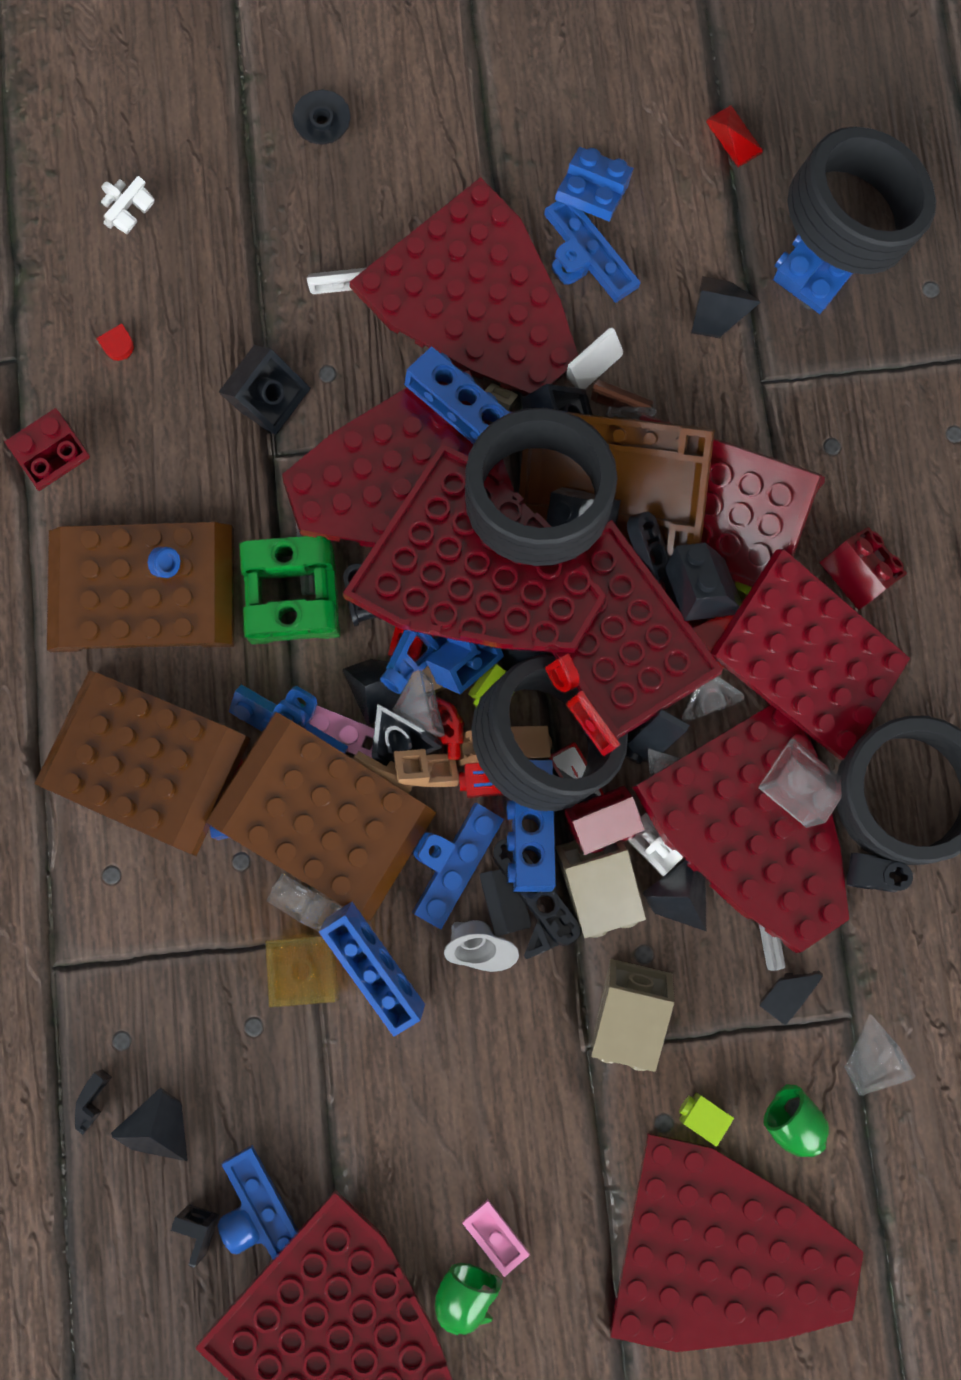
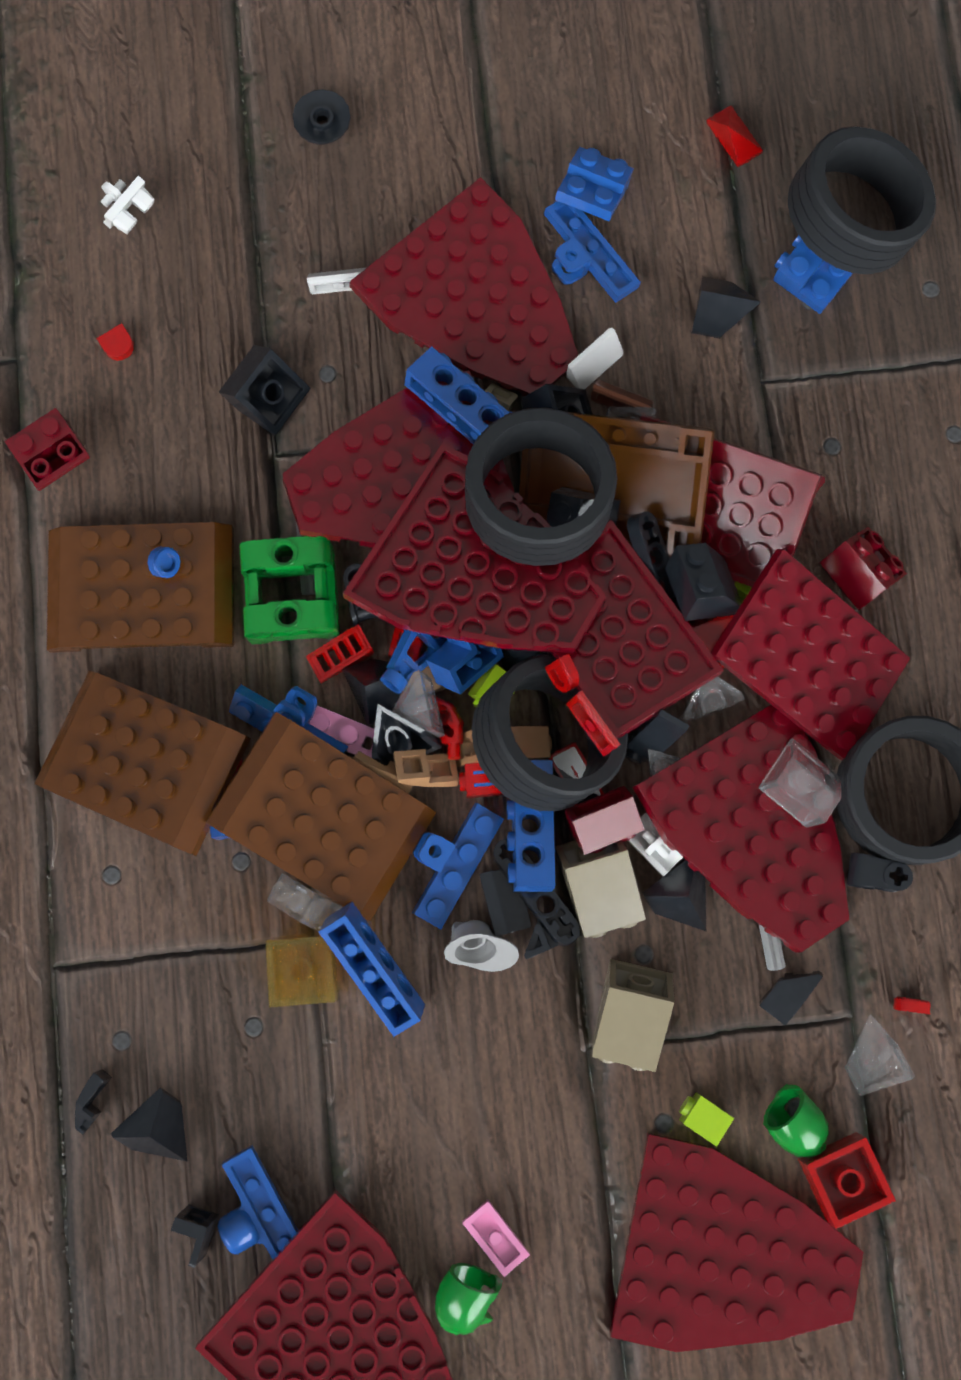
(344, 638): none -> red slope
(847, 1180): none -> red brick
(911, 1005): none -> red tile

